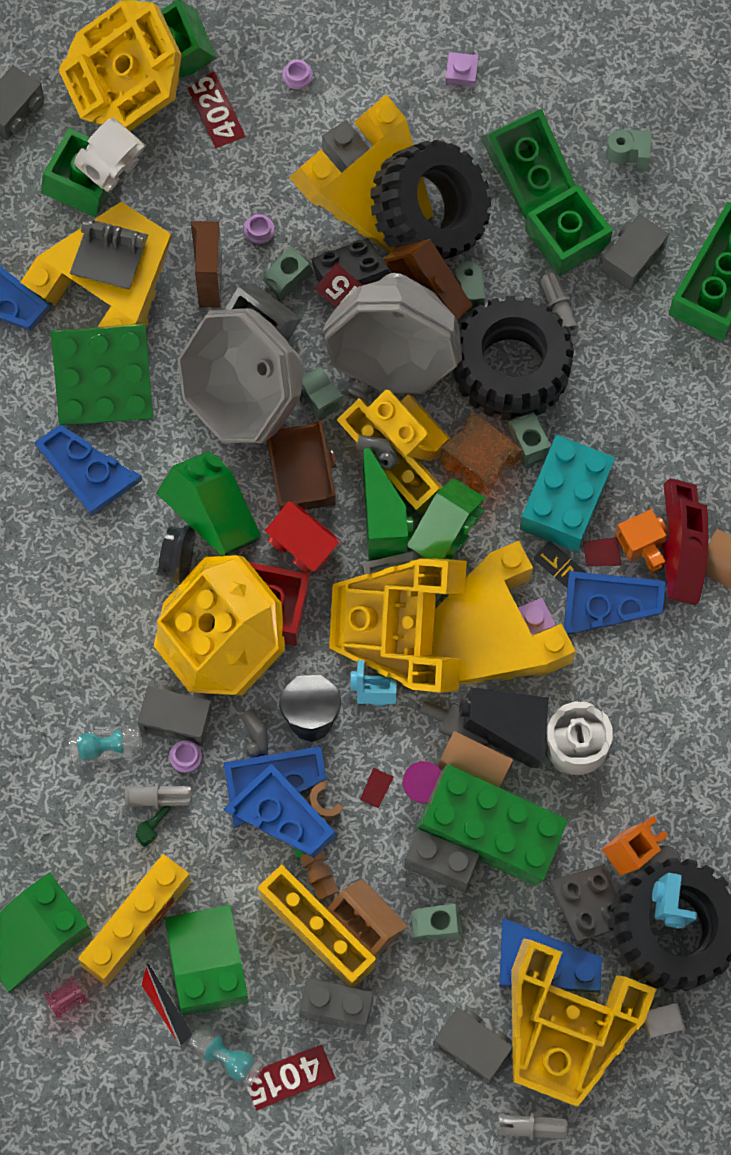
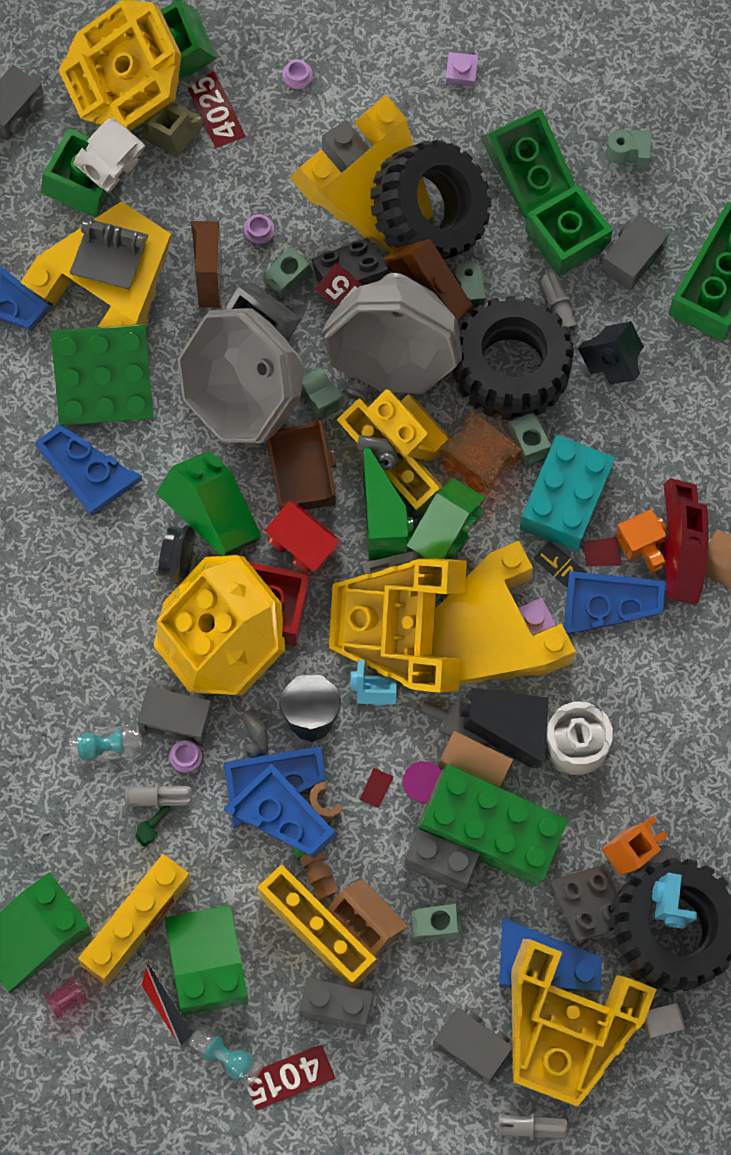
(172, 128): none -> olive brick
(614, 353): none -> black brick

